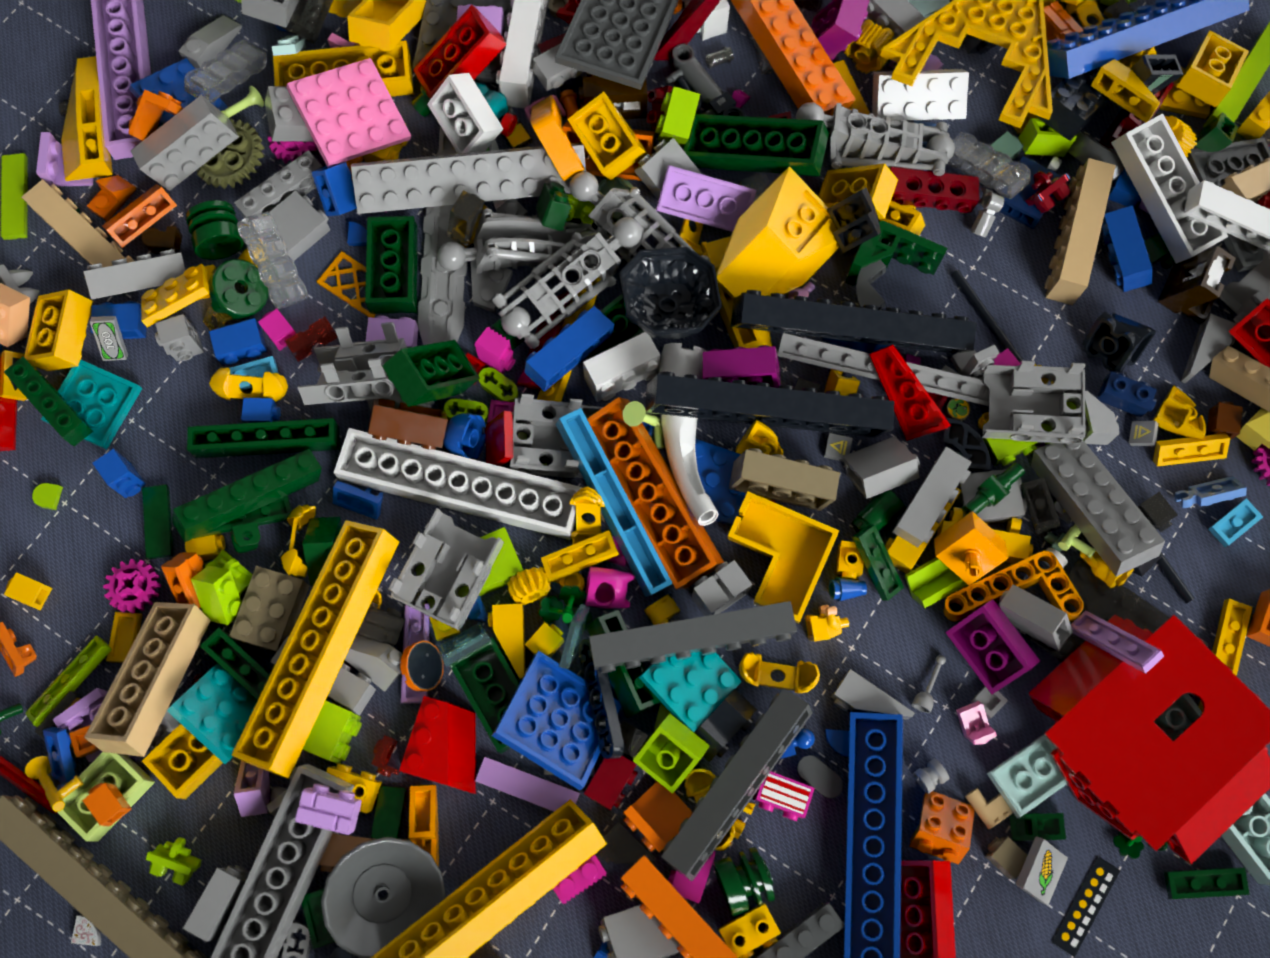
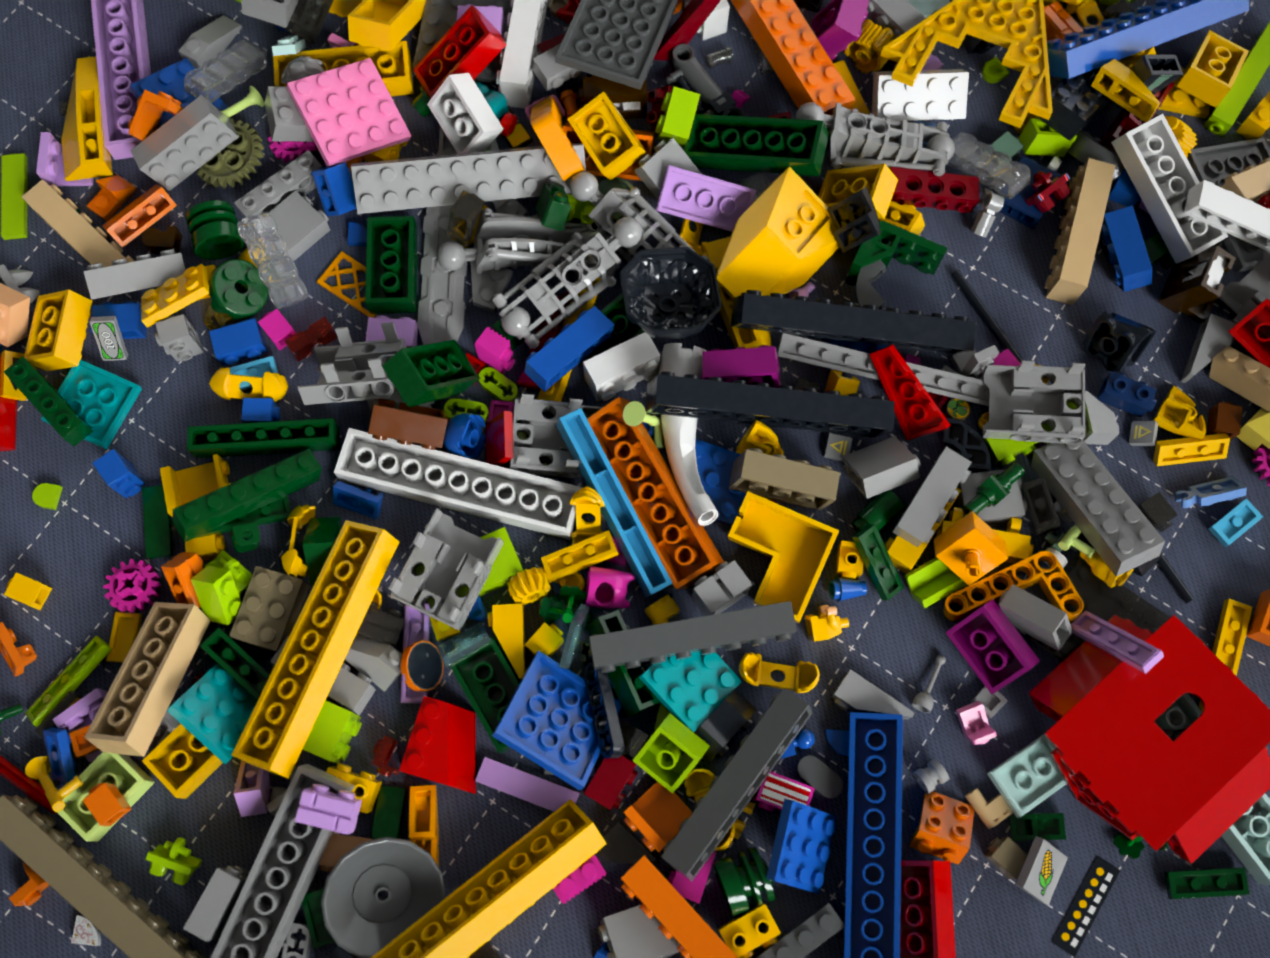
(31, 890): none -> orange plate
(193, 482): none -> yellow panel
(301, 68): none -> light grey hat
(801, 847): none -> blue plate
(993, 71): none -> lime tile
(1217, 134): dark green brick -> none

